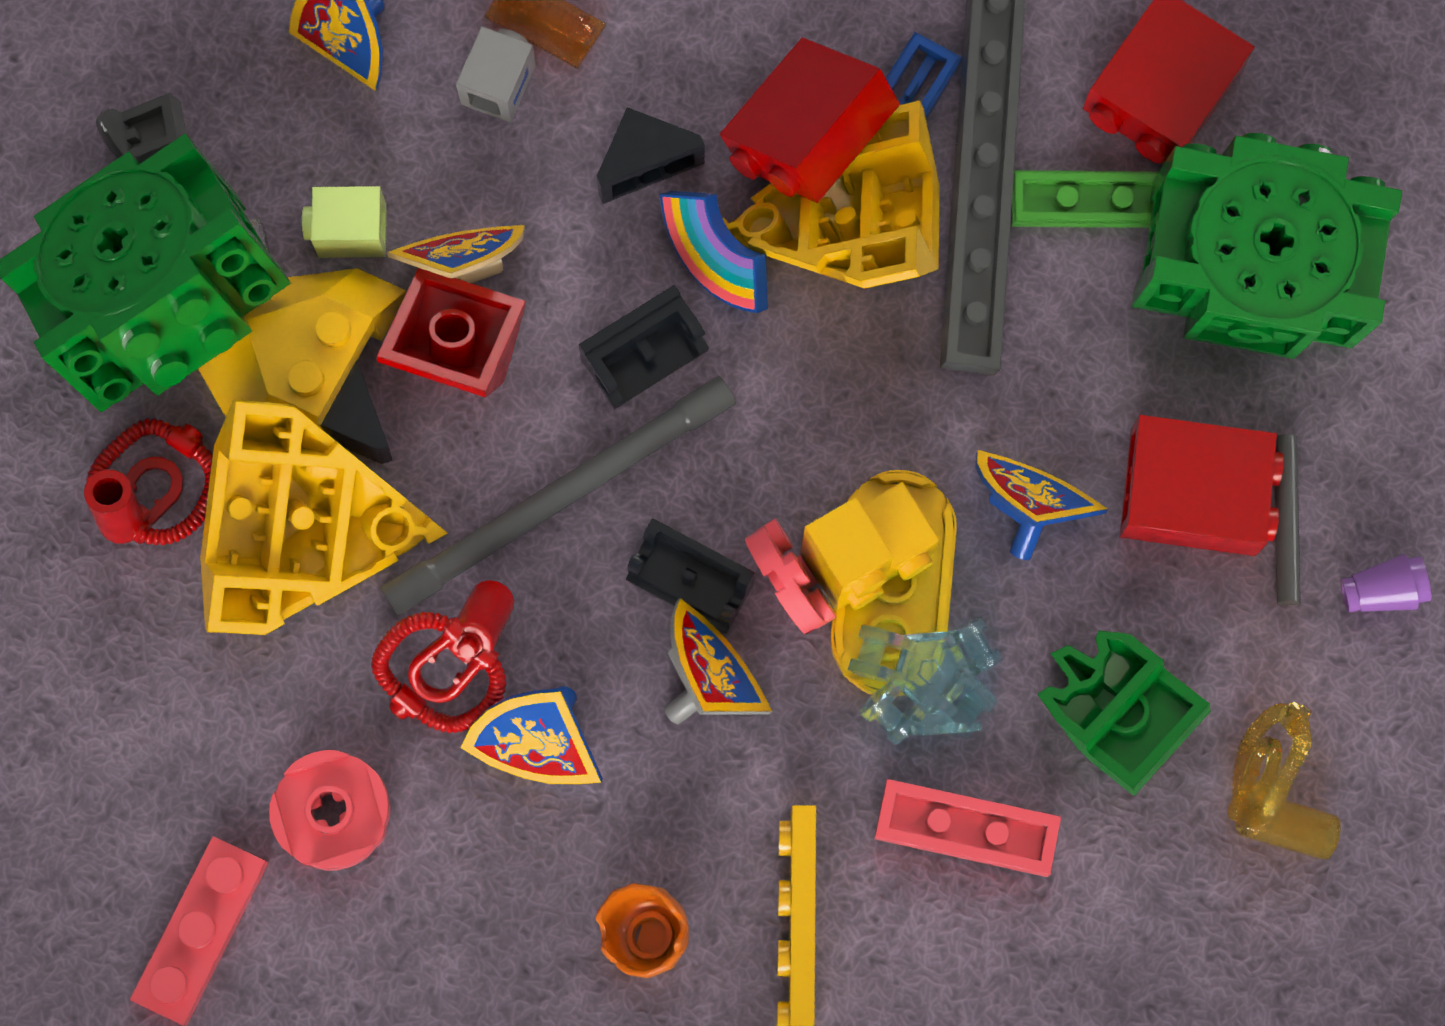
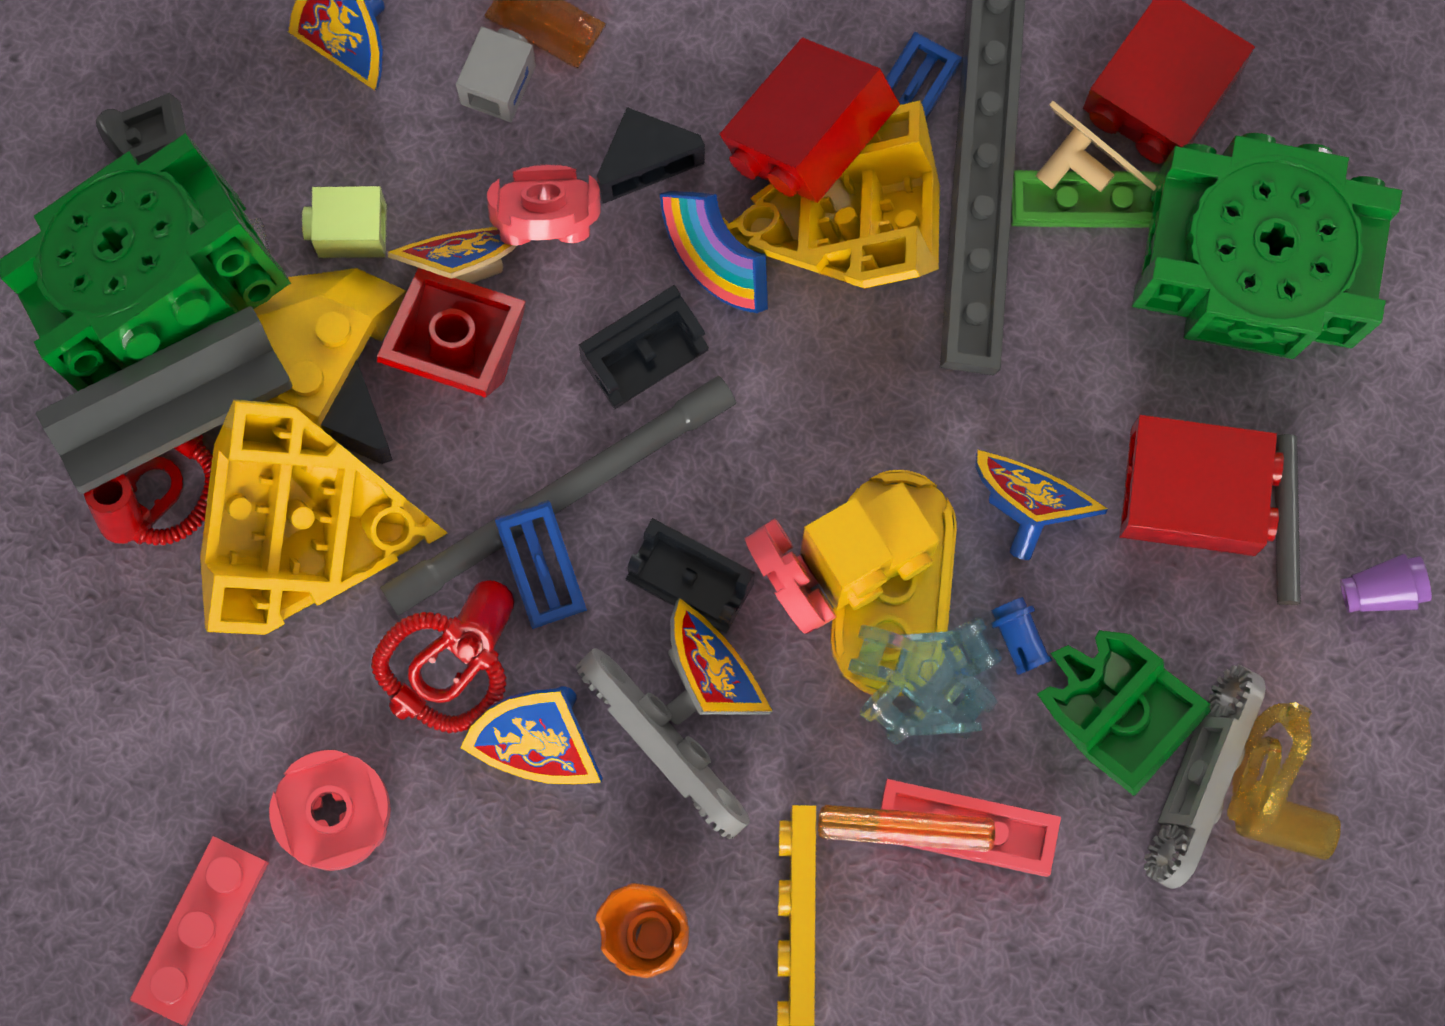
(163, 400): none -> dark grey panel
(525, 517): none -> blue tile
(544, 205): none -> coral plate
(677, 757): none -> light grey plate
(906, 828): none -> clear orange axle
(1020, 635): none -> blue pin
(1073, 155): none -> tan shield
(1205, 777): none -> light grey plate

